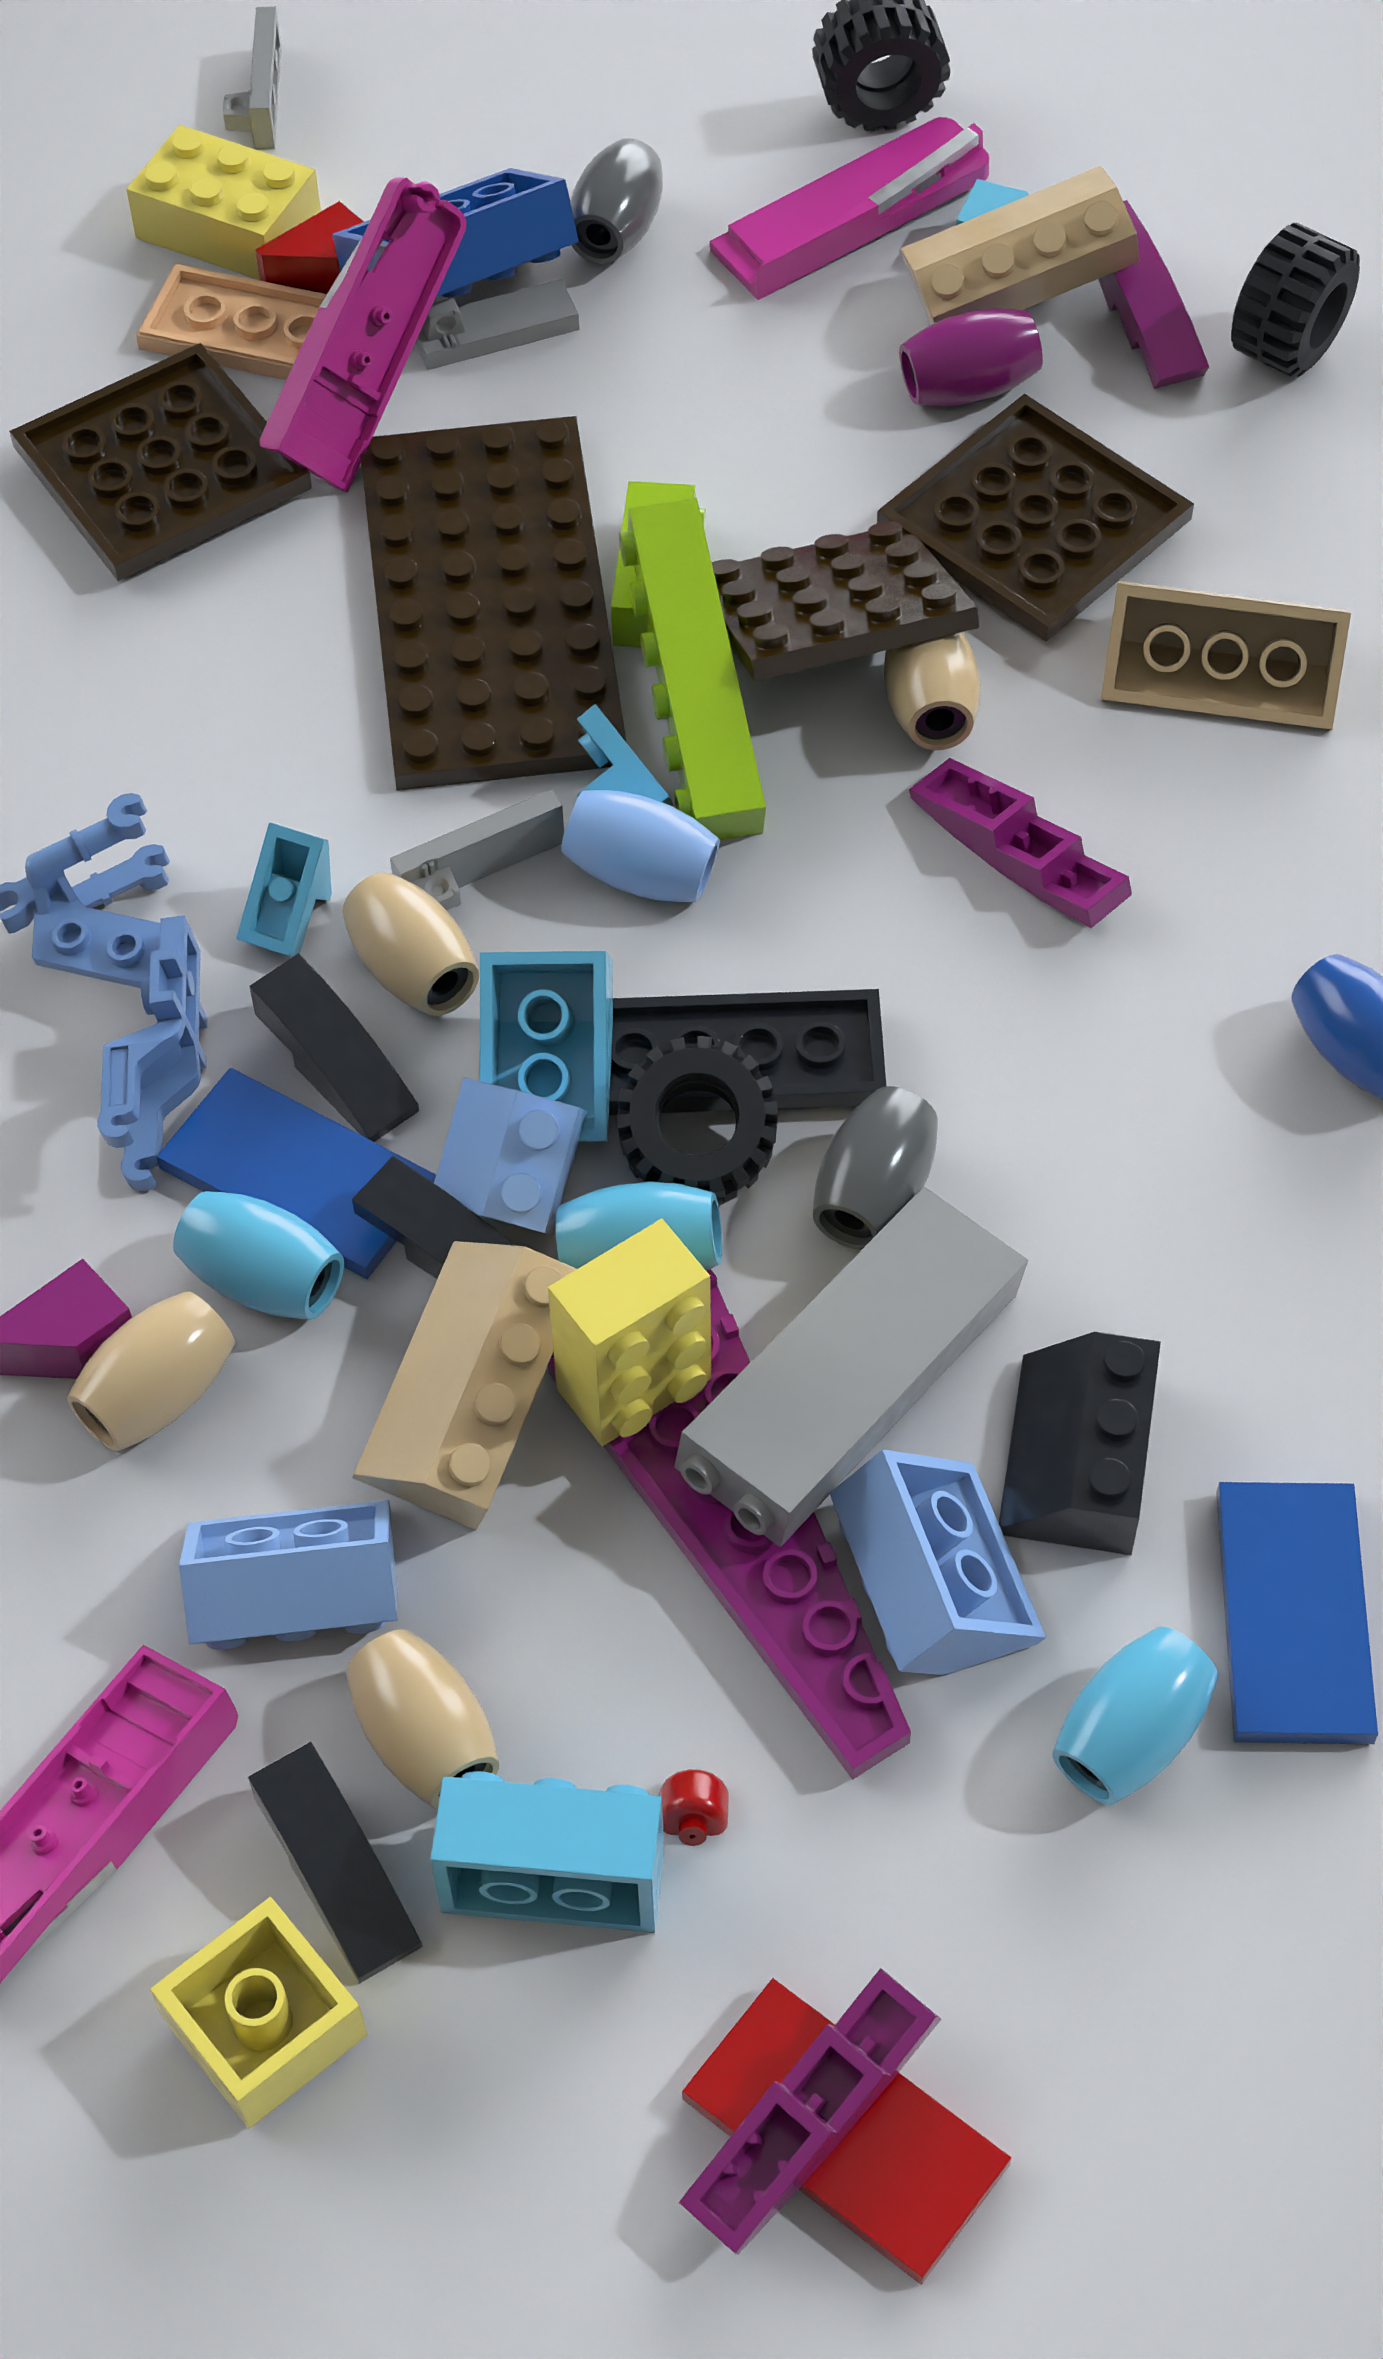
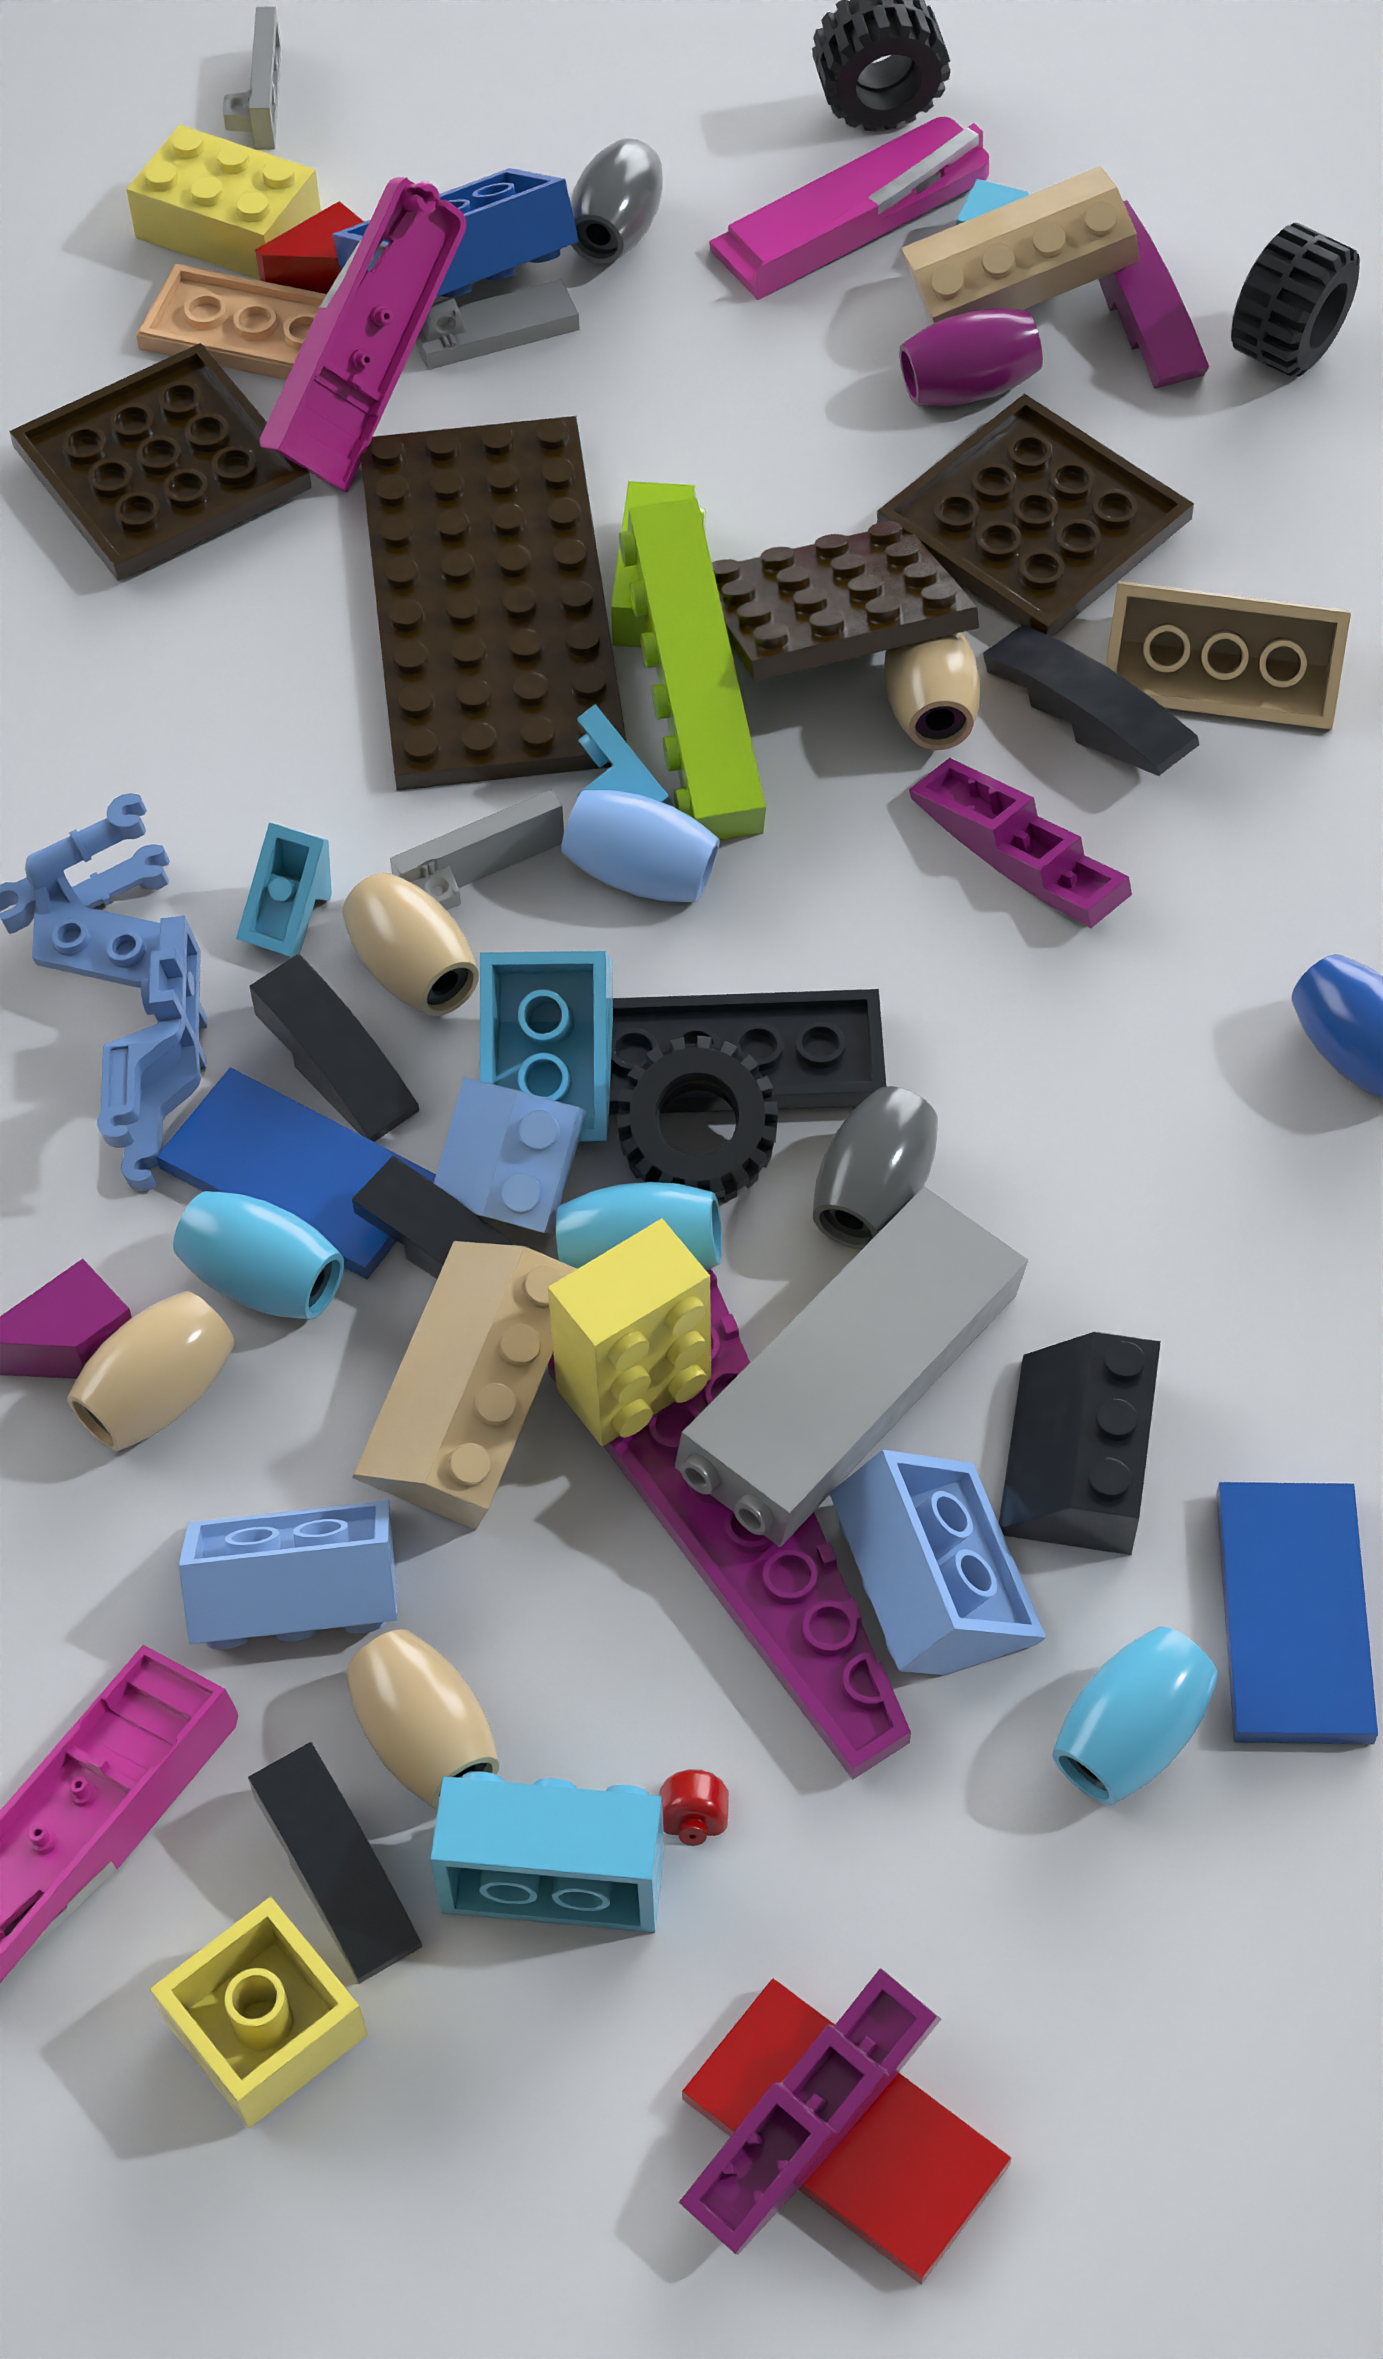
(1097, 701): none -> black slope

